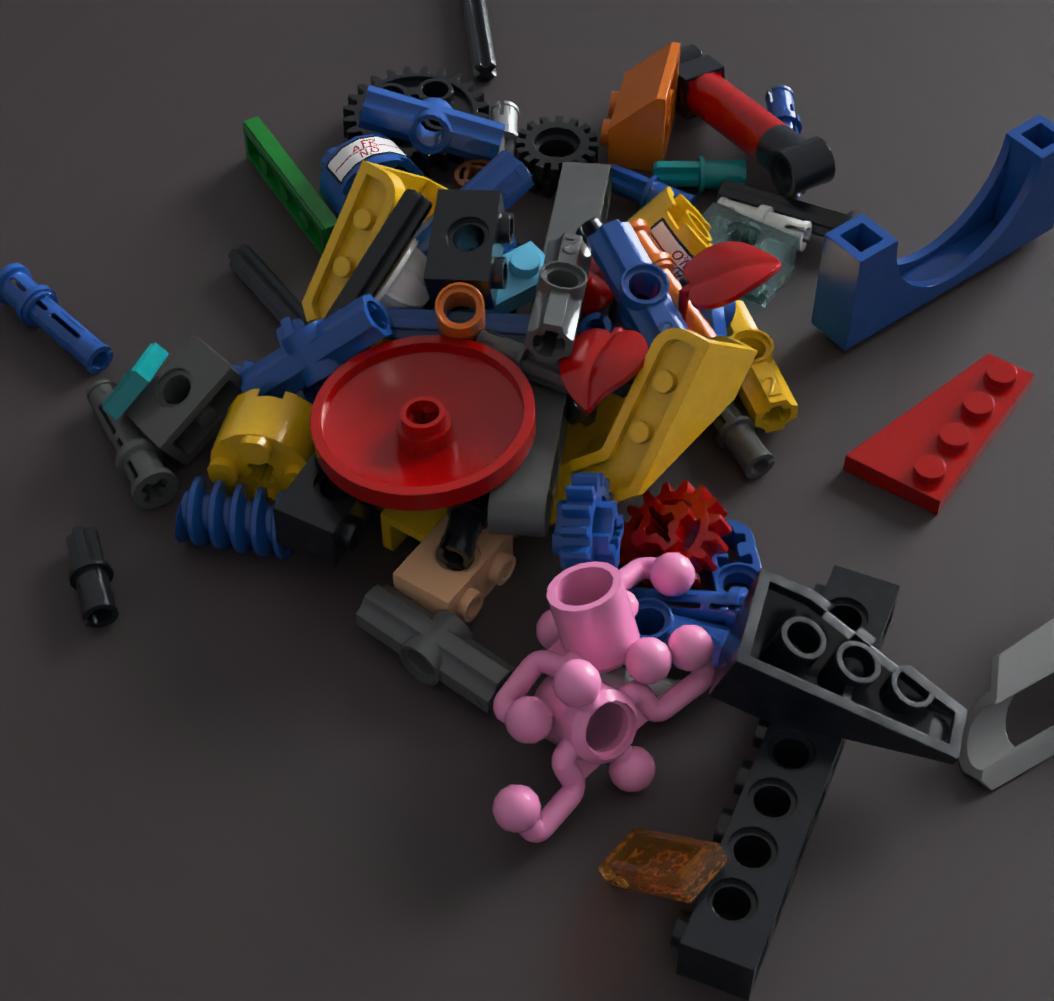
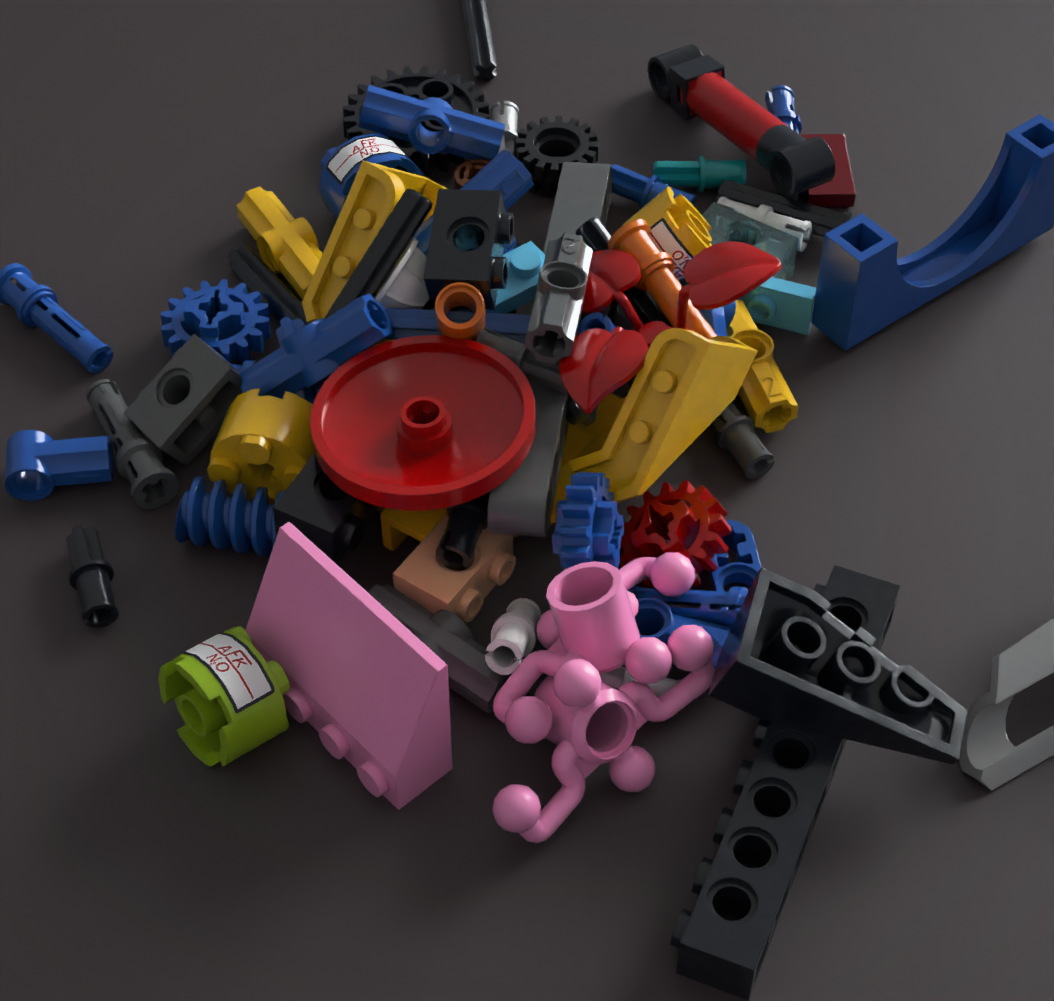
(39, 463): none -> blue piece
(134, 380): teal tile -> none
(220, 317): none -> blue gear
(225, 696): none -> lime brick
(282, 241): none -> yellow piece
(288, 184): green tile -> none
(353, 671): none -> bright pink slope
(513, 636): none -> white pin
(630, 274): blue piece -> none
(643, 111): orange slope -> none
(663, 864): clear orange tile -> none
(782, 305): none -> medium azure plate
(841, 190): none -> dark red tile
(943, 436): red wing -> none

